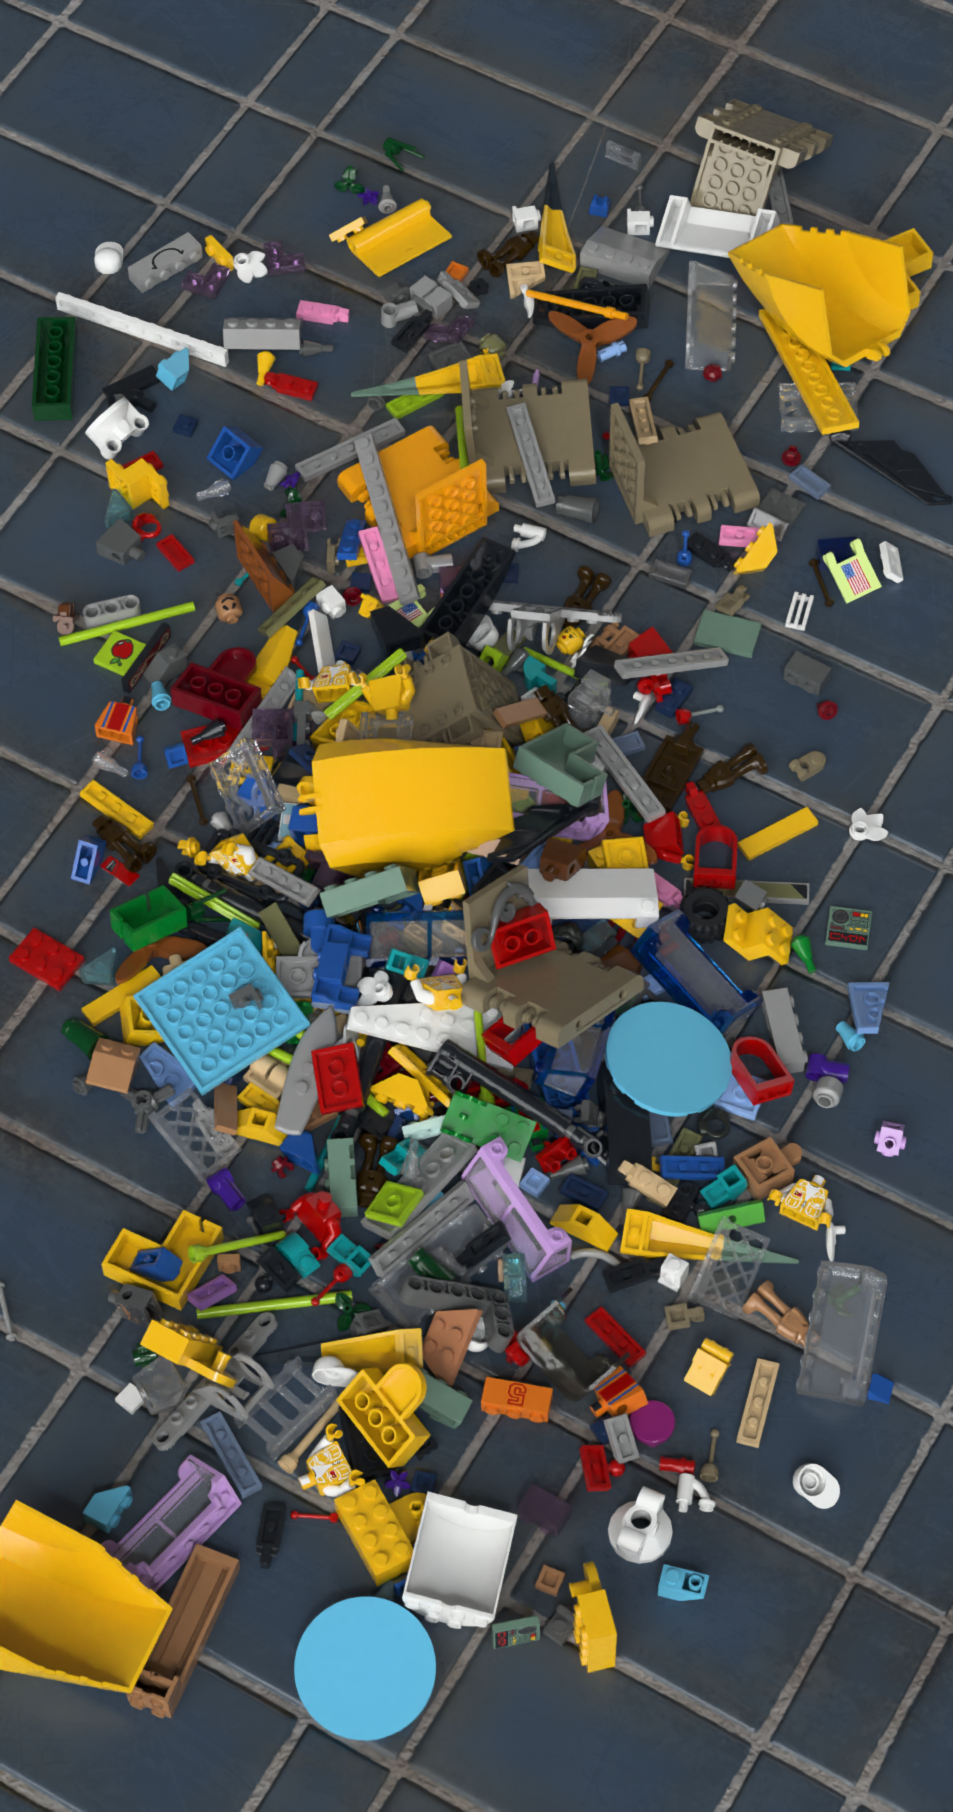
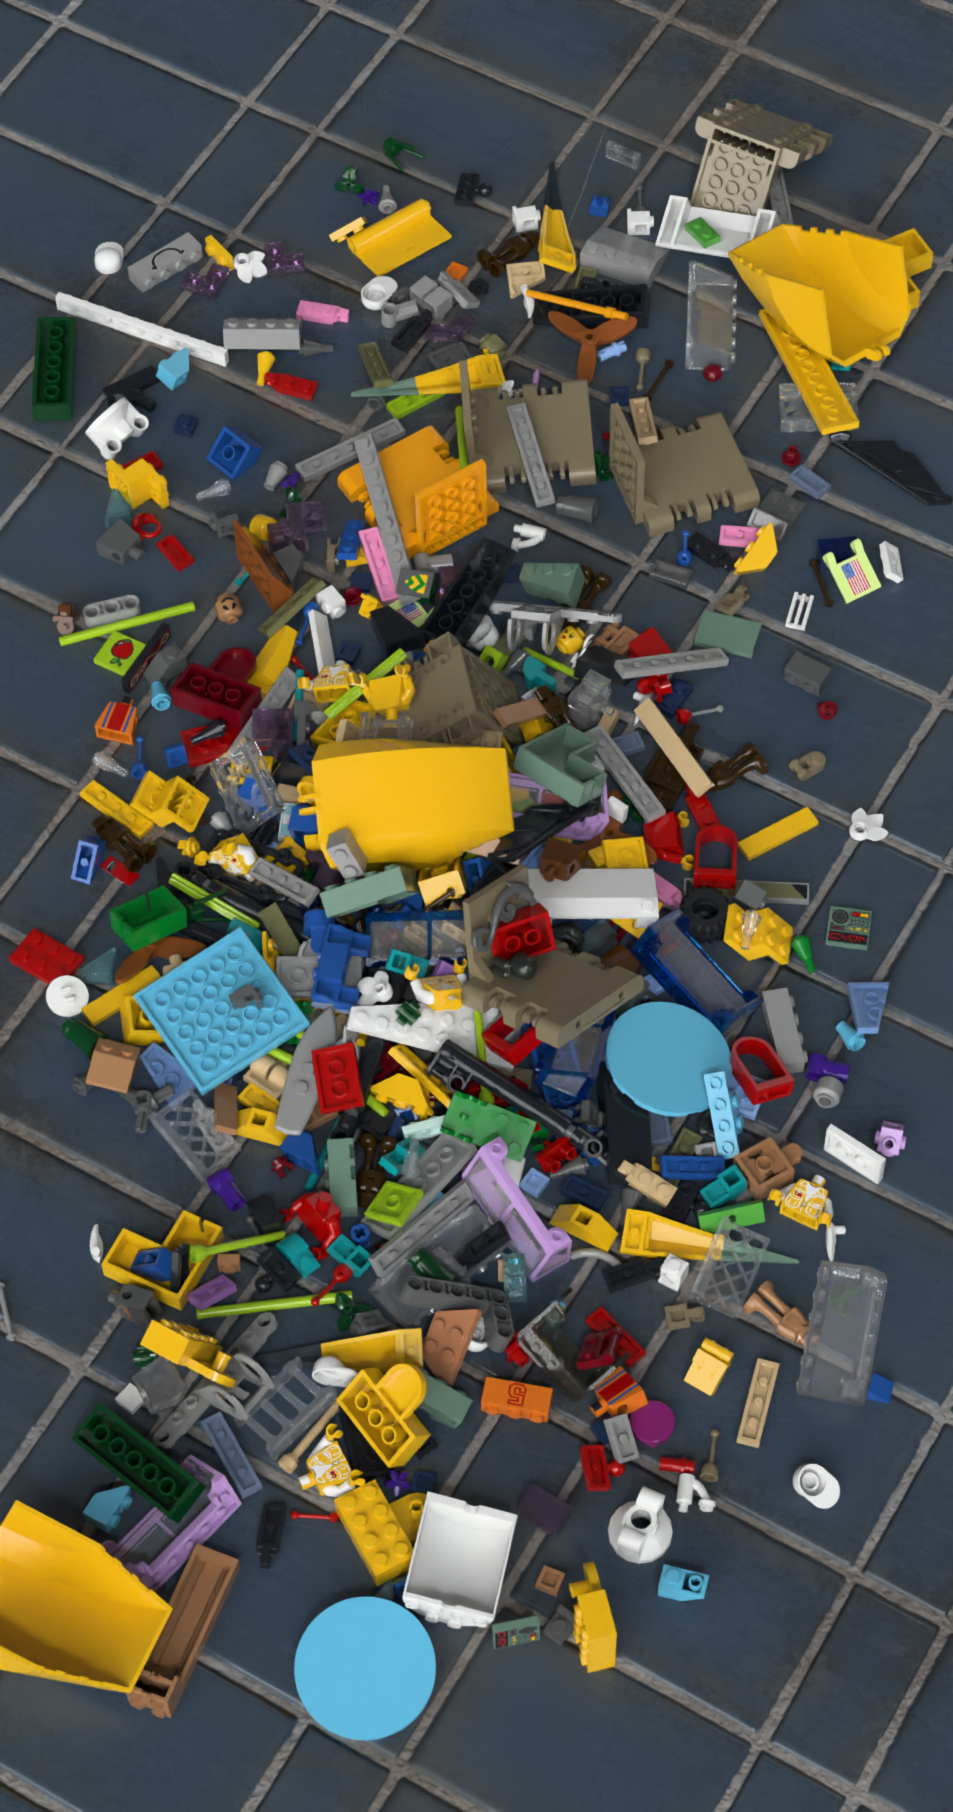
(67, 996): none -> white piece
(96, 1244): none -> white bar
(139, 1462): none -> dark green brick
(169, 801): none -> yellow bracket
(179, 1266): none -> black tile
(346, 854): none -> light grey brick
(361, 1237): none -> blue bush
(375, 365): none -> olive tile
(378, 292): none -> white cap
(408, 1013): none -> dark green gear
(418, 584): none -> piece
(450, 892): none -> dark brown axle
(468, 189): none -> black plate
(520, 966): none -> pearl dark grey piece
(553, 581): none -> sand green wedge
(593, 1348): none -> dark red plate
(617, 809): none -> white tile
(673, 747): none -> tan tile
(702, 232): none -> bright green plate
(724, 1114): none -> medium azure bracket
(750, 922): none -> clear cone
(854, 1154): none -> white tile

